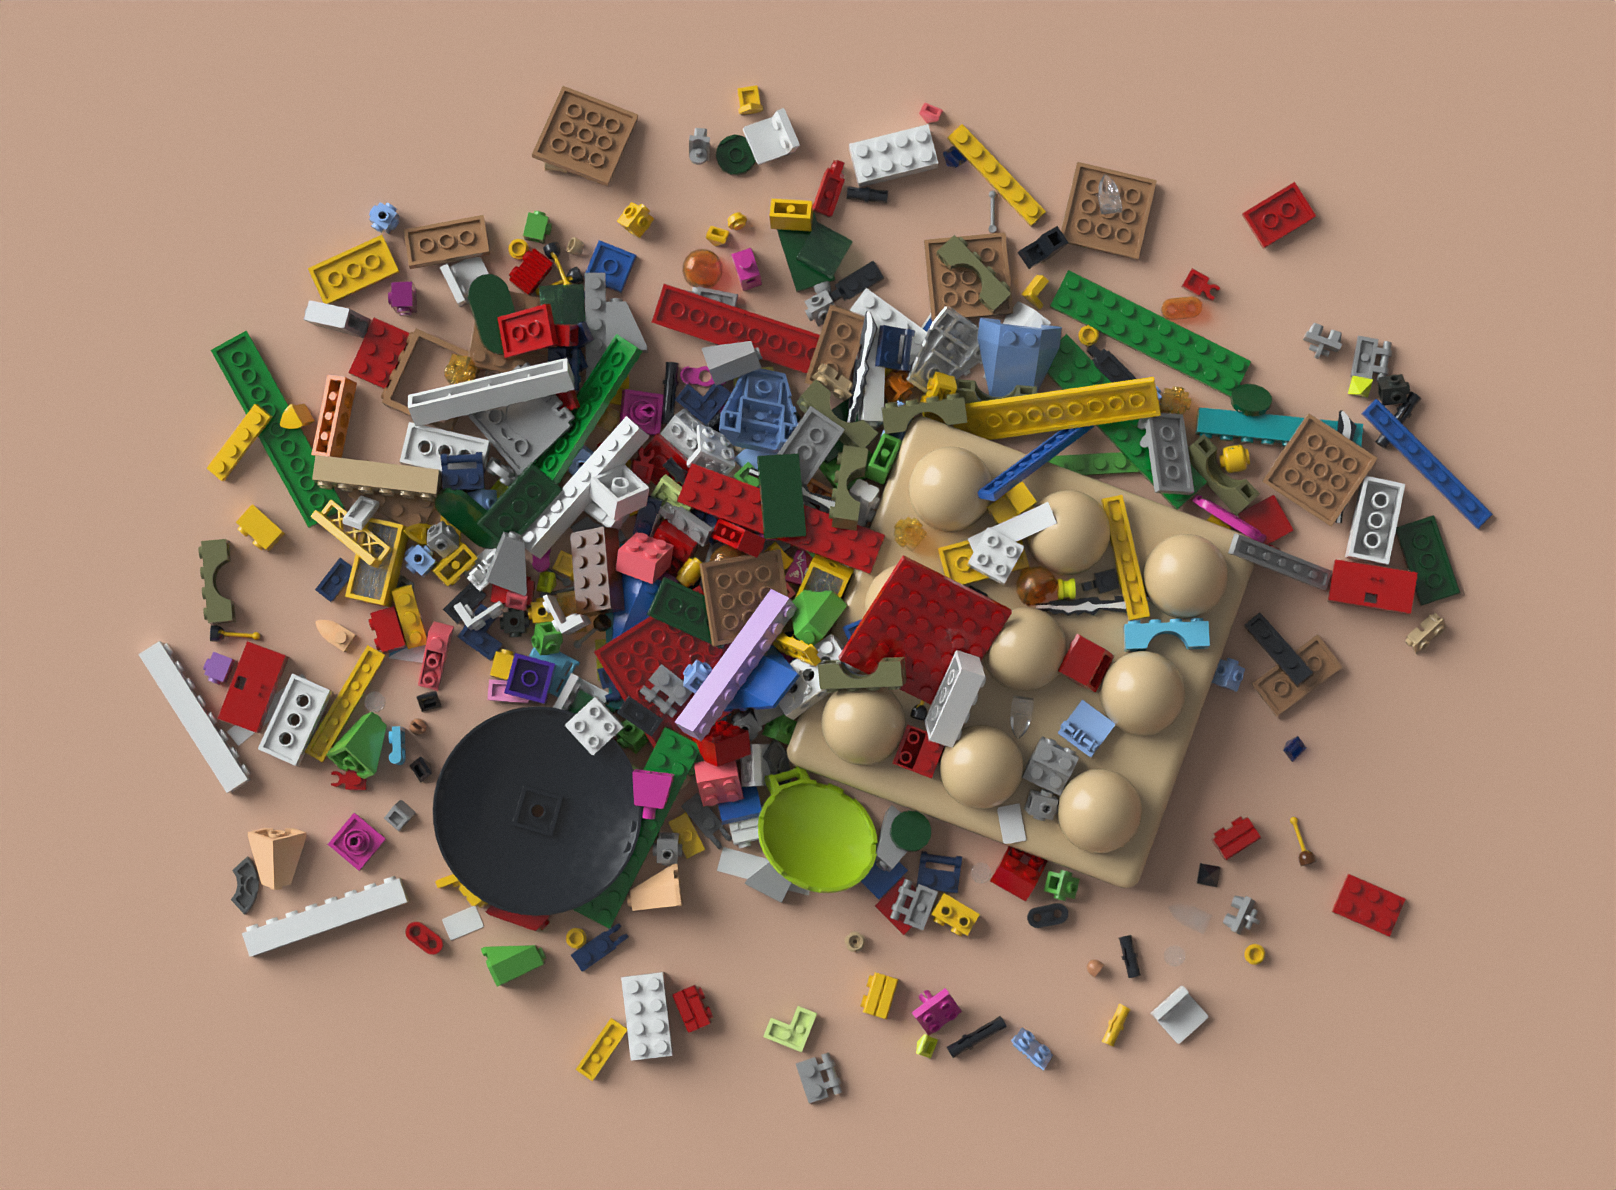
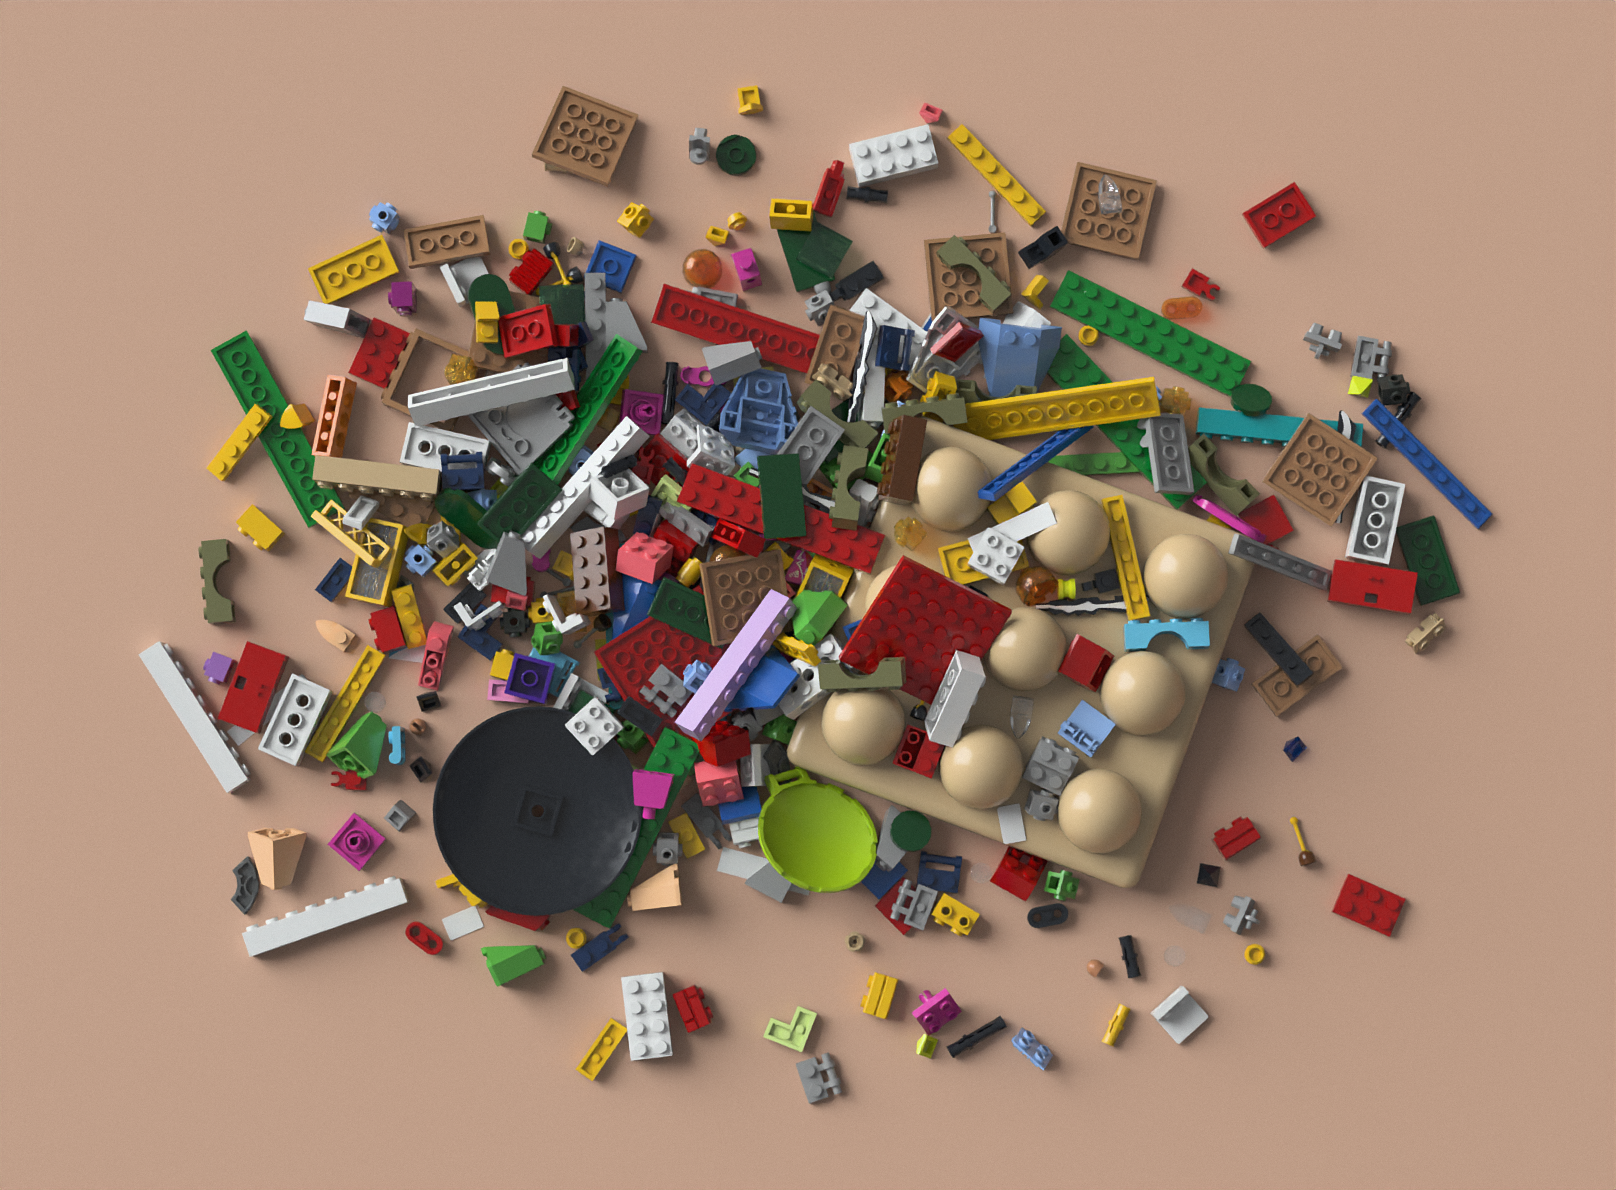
(217, 634): hinge -> none
(486, 322): none -> yellow slope
(546, 582): neon yellow slope -> none
(619, 466): none -> black axle
(771, 137): white bracket -> none
(902, 460): none -> reddish brown brick
(953, 157): clear blue slope -> none
(956, 342): none -> red tile
(1109, 365): black hinge -> none
(1234, 458): yellow head -> none

